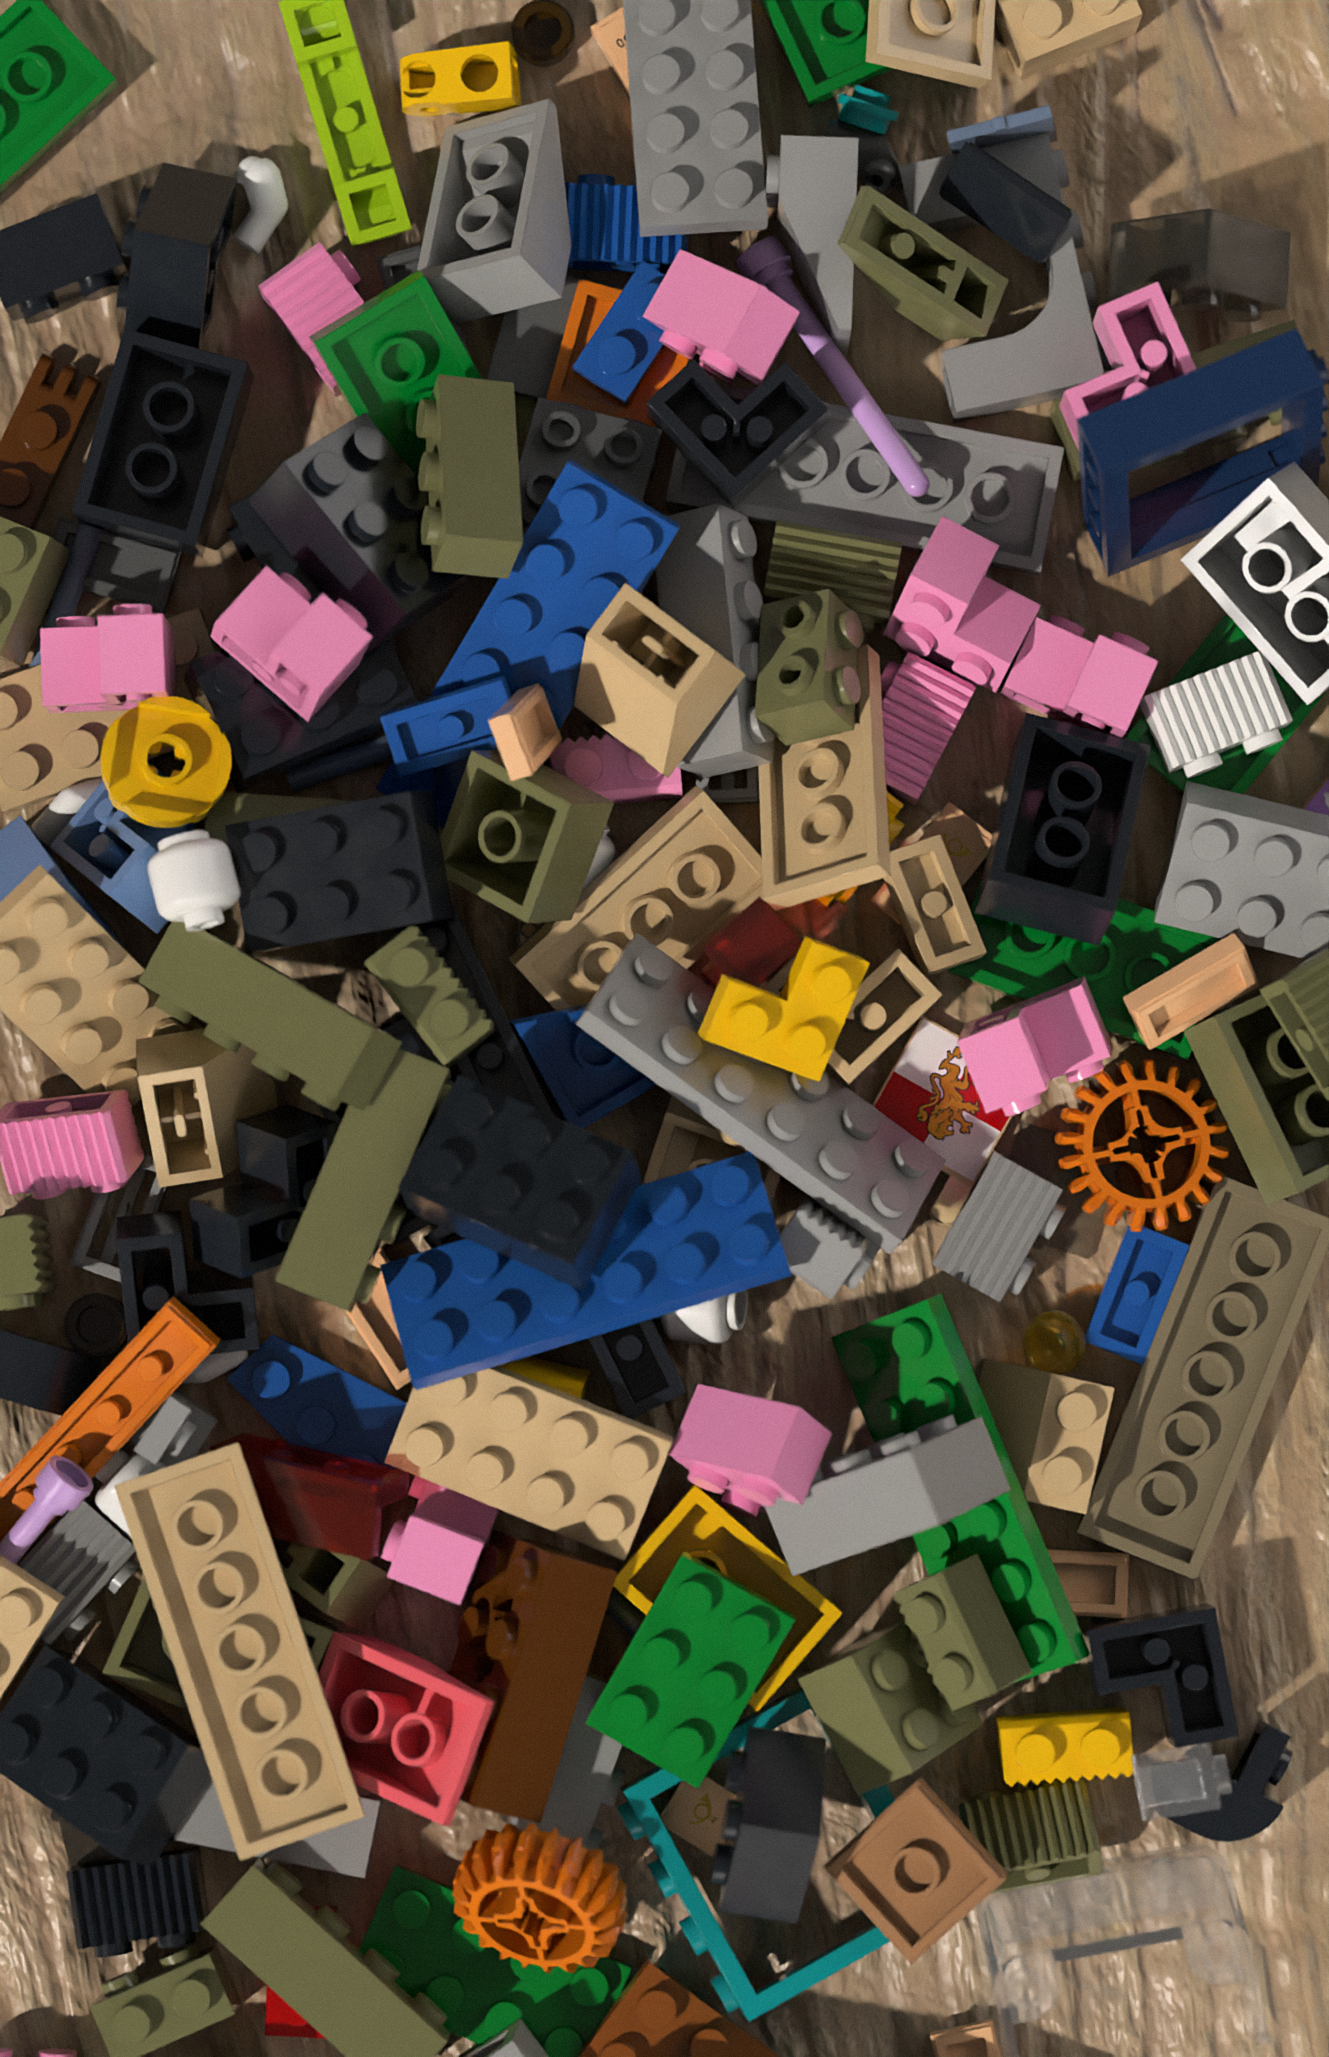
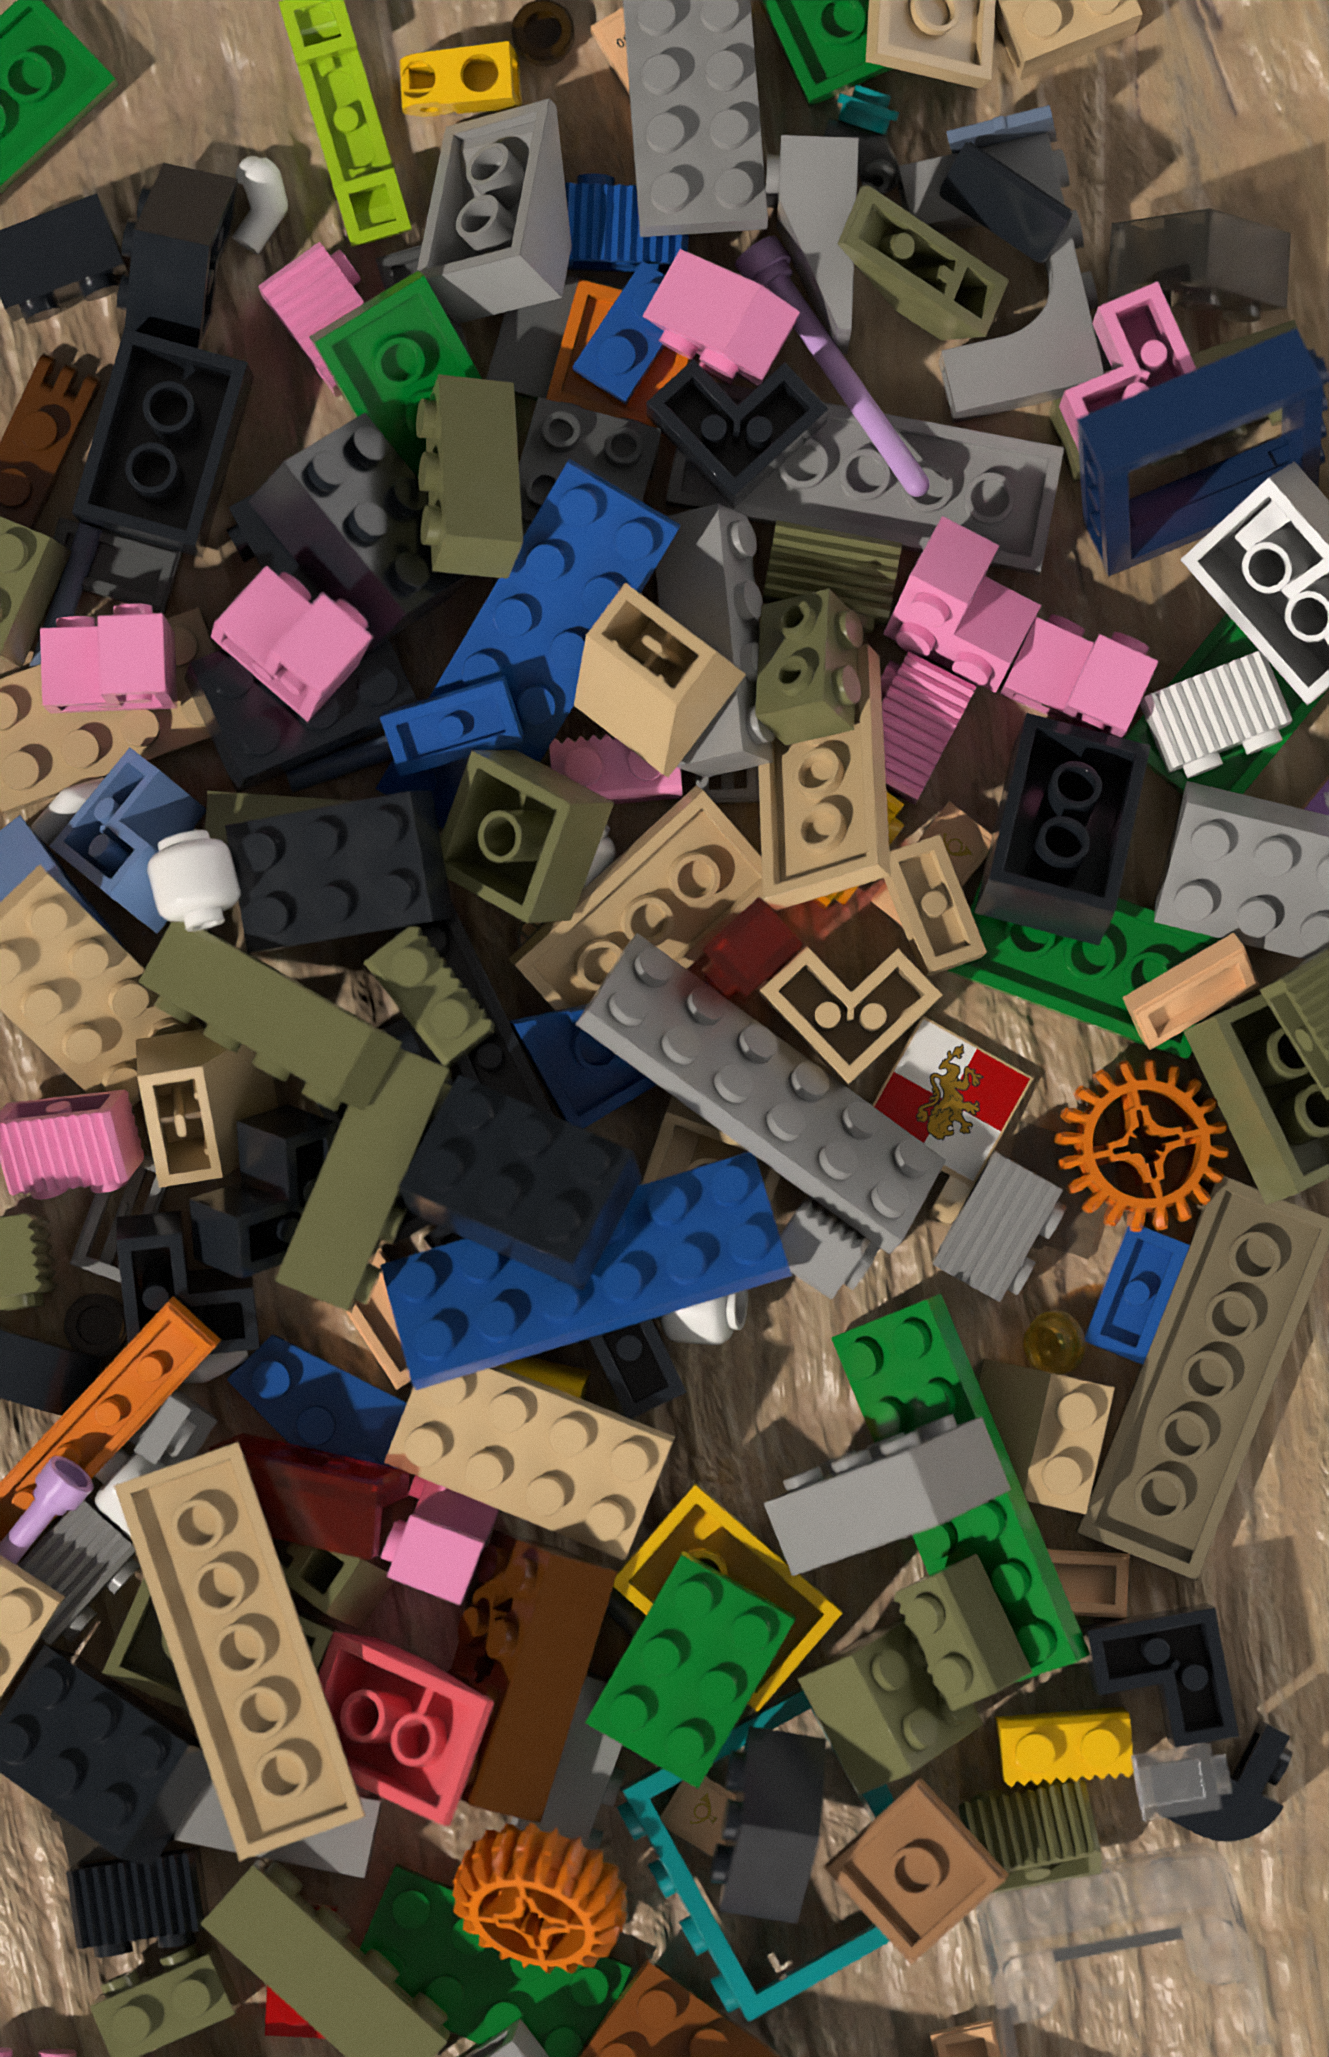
(196, 742): yellow plate -> none
(525, 731): light nougat tile -> none
(749, 1449): bright pink brick -> none
(800, 1023): yellow plate -> none
(1033, 1041): bright pink brick -> none

